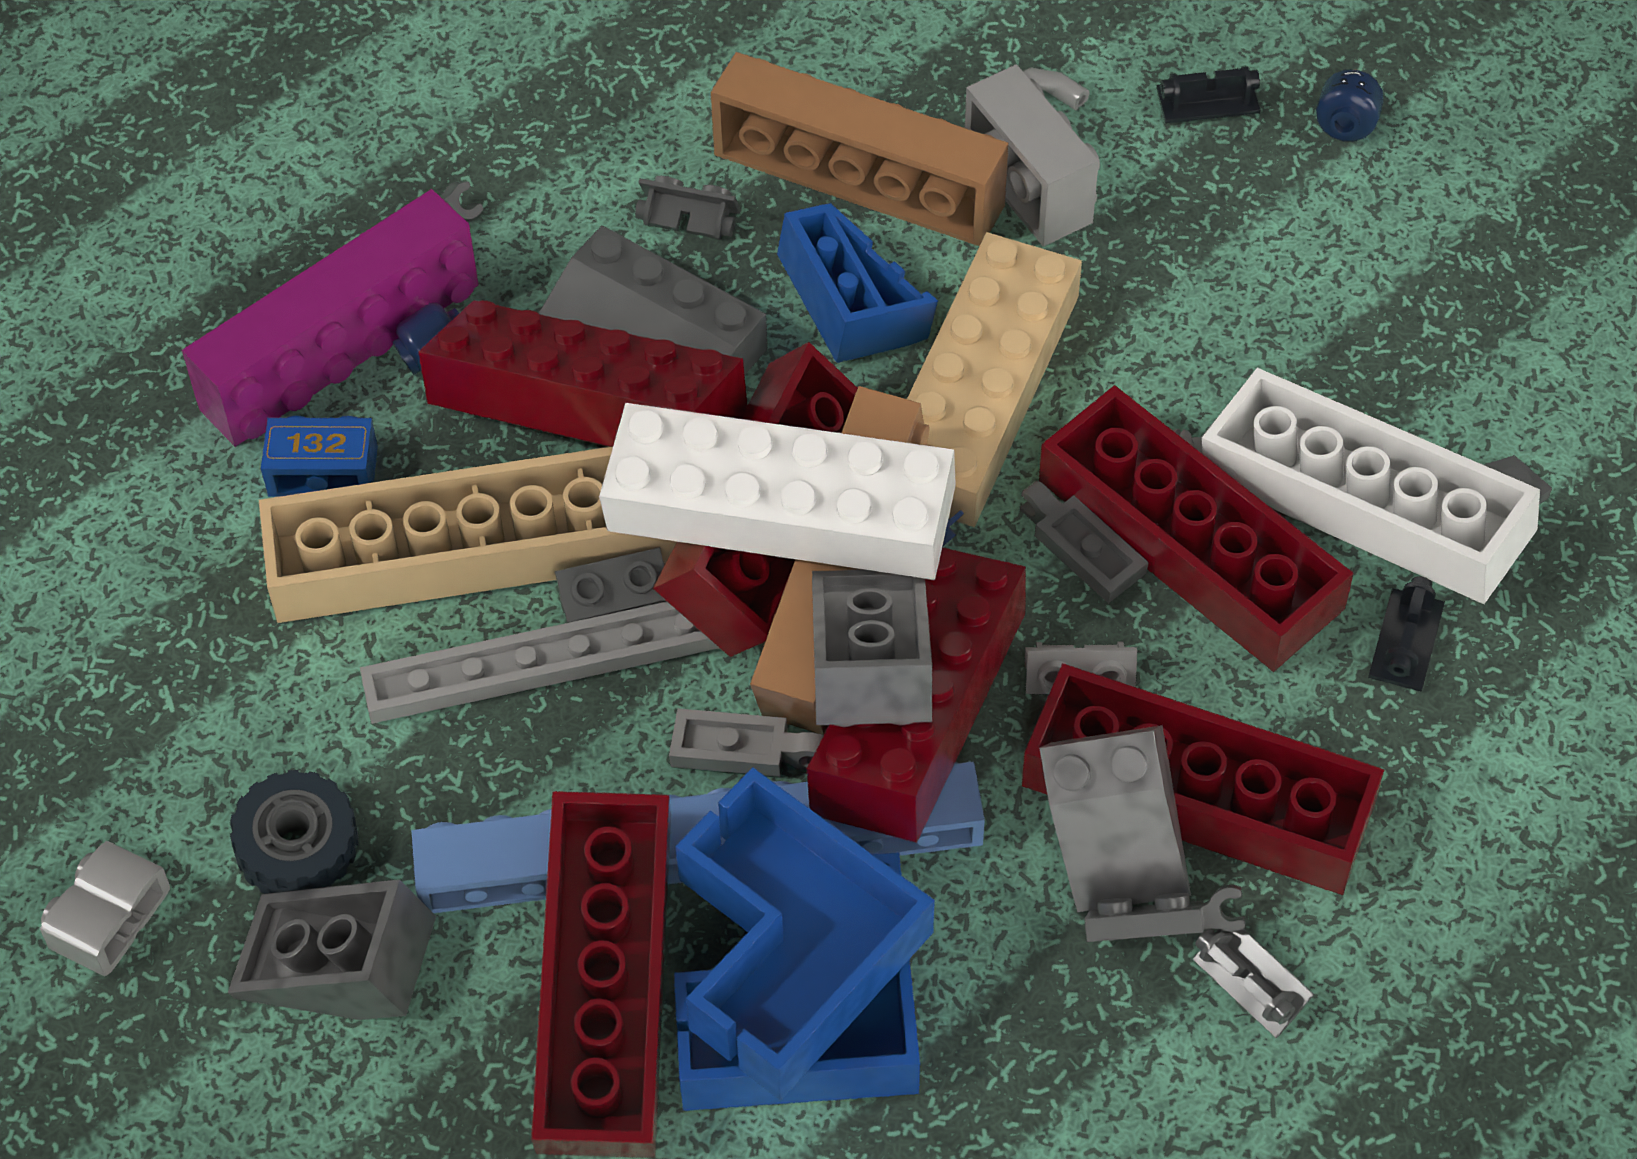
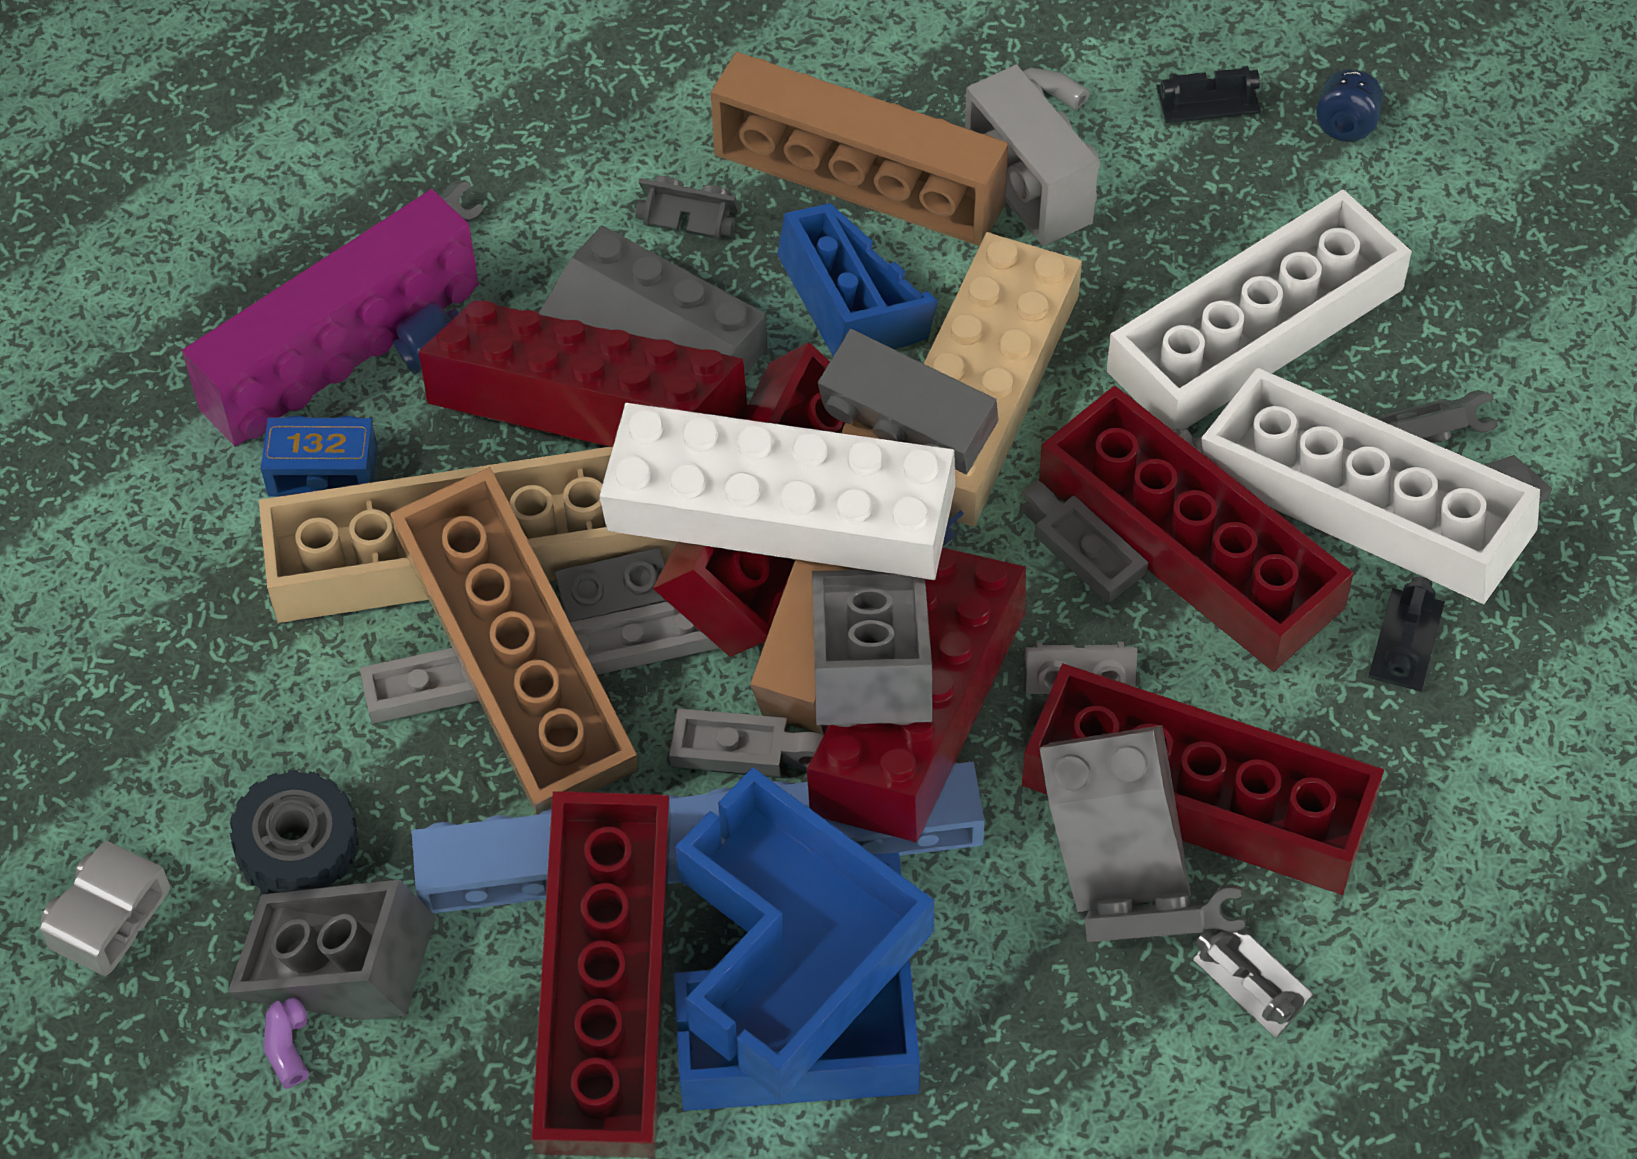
(278, 1041): none -> medium lavender arm
(514, 640): none -> medium nougat brick
(906, 399): none -> dark grey brick
(1258, 311): none -> white brick
(1438, 418): none -> dark grey plate

